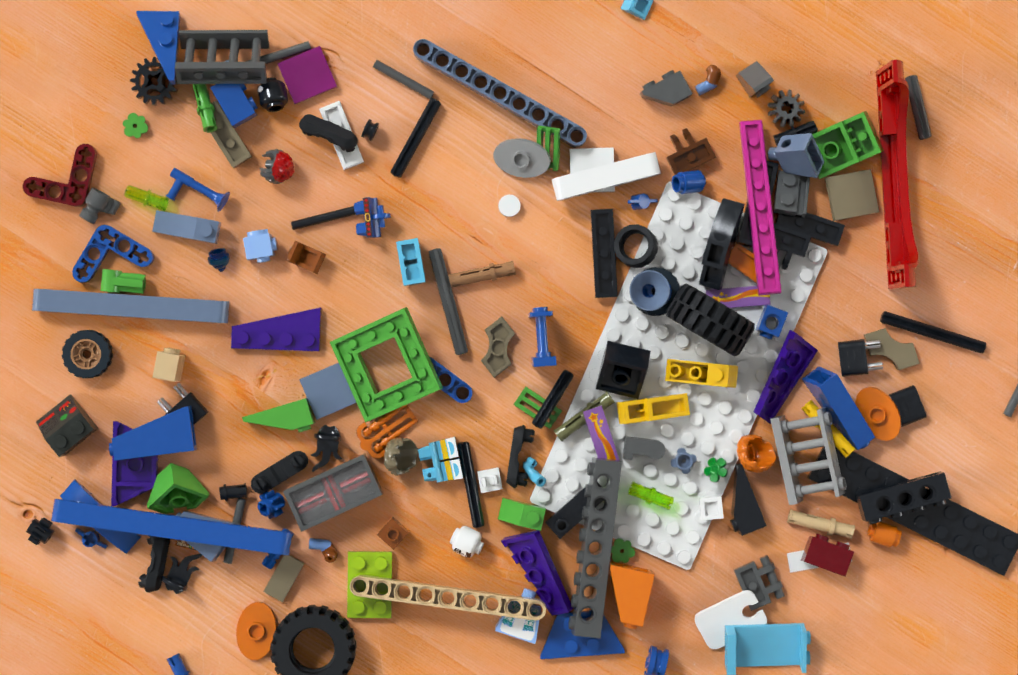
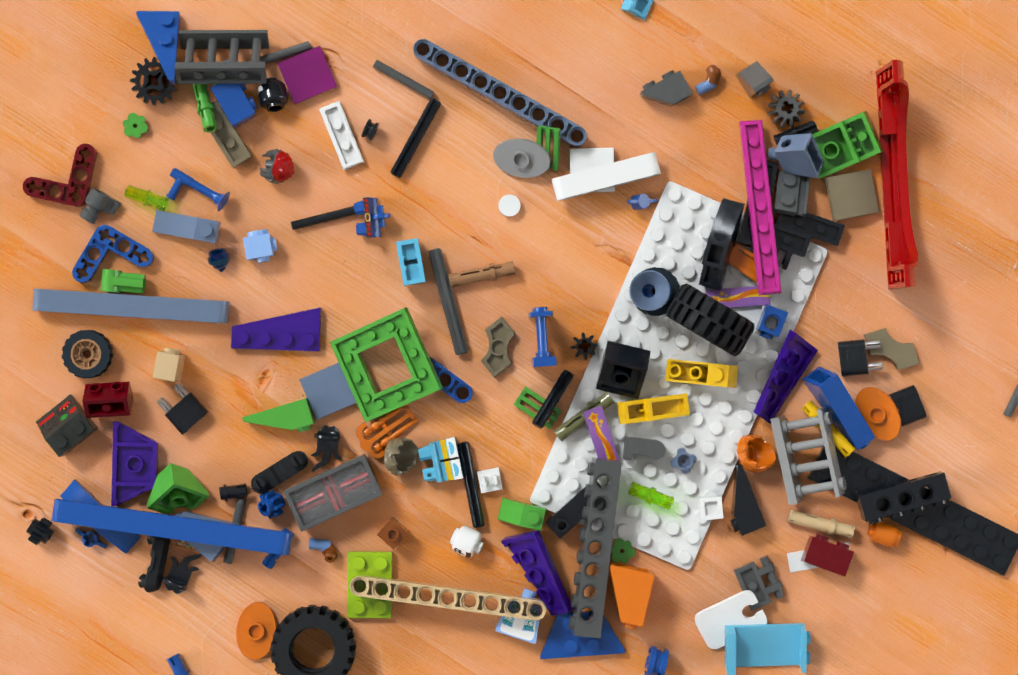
(107, 399): none -> dark red brick
(161, 436): blue slope -> none
(283, 577): dark tan tile -> none
(305, 257): dark orange bracket -> none
(332, 132): black piece -> none
(520, 435): black piece -> none
(534, 475): medium azure arm -> none
(580, 351): none -> black gear
(603, 253): black plate -> none
(620, 240): black tyre -> none
(688, 182): blue brick -> none
(691, 156): reddish brown hinge -> none
(716, 469): green plant -> none
(918, 107): dark grey axle -> none
(933, 332): black axle -> none

